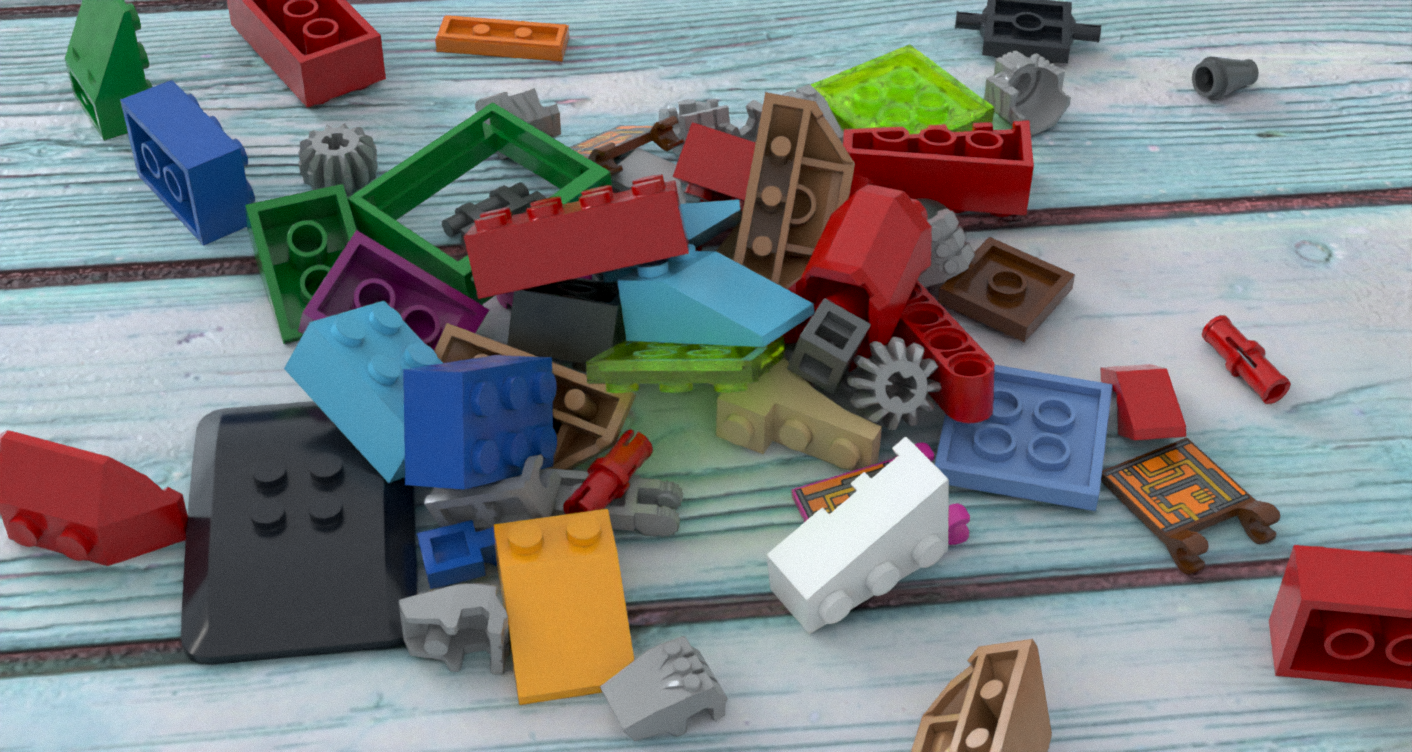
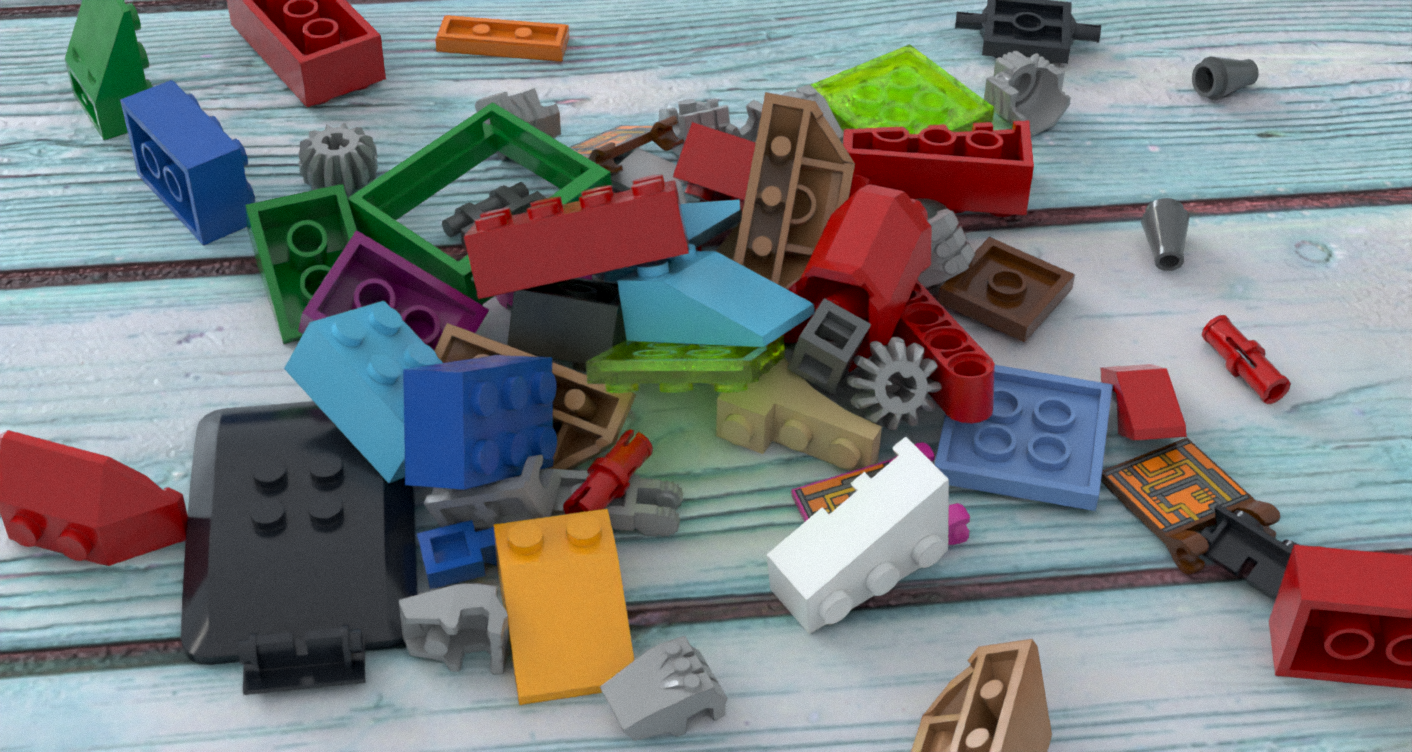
(317, 661): none -> black hinge
(1166, 231): none -> dark grey cone
(1243, 539): none -> black hinge

